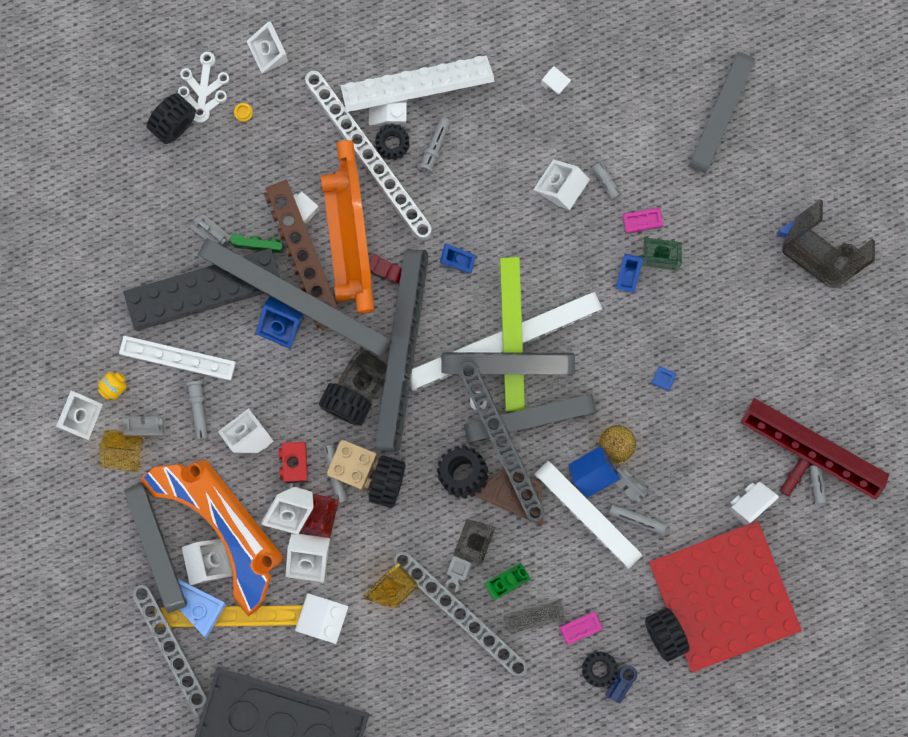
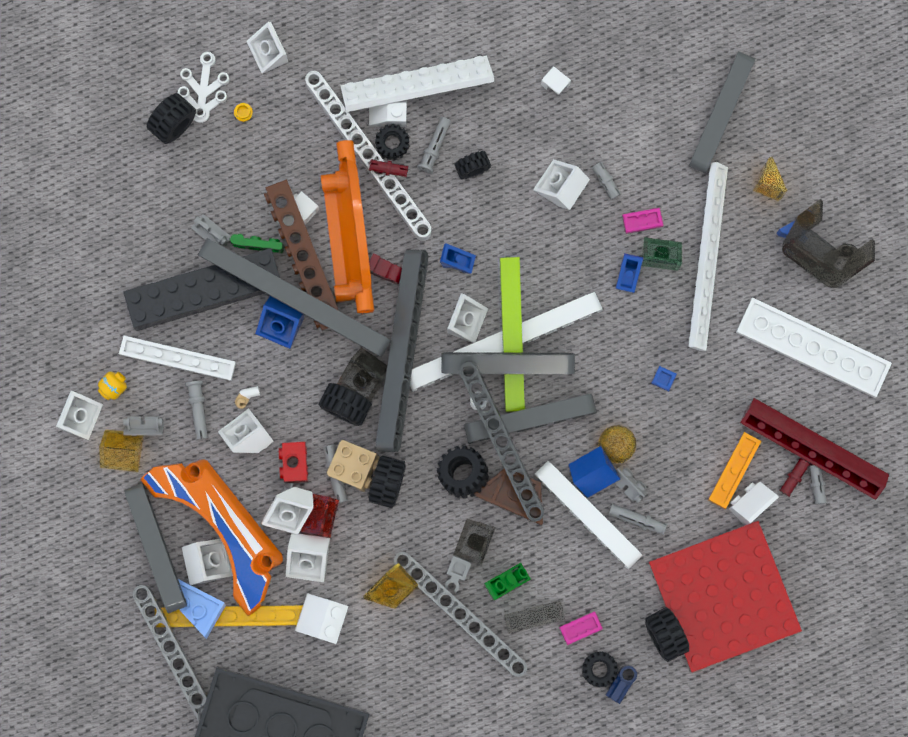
(245, 395): none -> arm
(388, 168): none -> dark red pin
(467, 319): none -> white slope
(472, 165): none -> black tyre
(708, 256): none -> white plate
(734, 470): none -> light orange plate
(770, 181): none -> clear yellow slope
(813, 347): none -> white plate

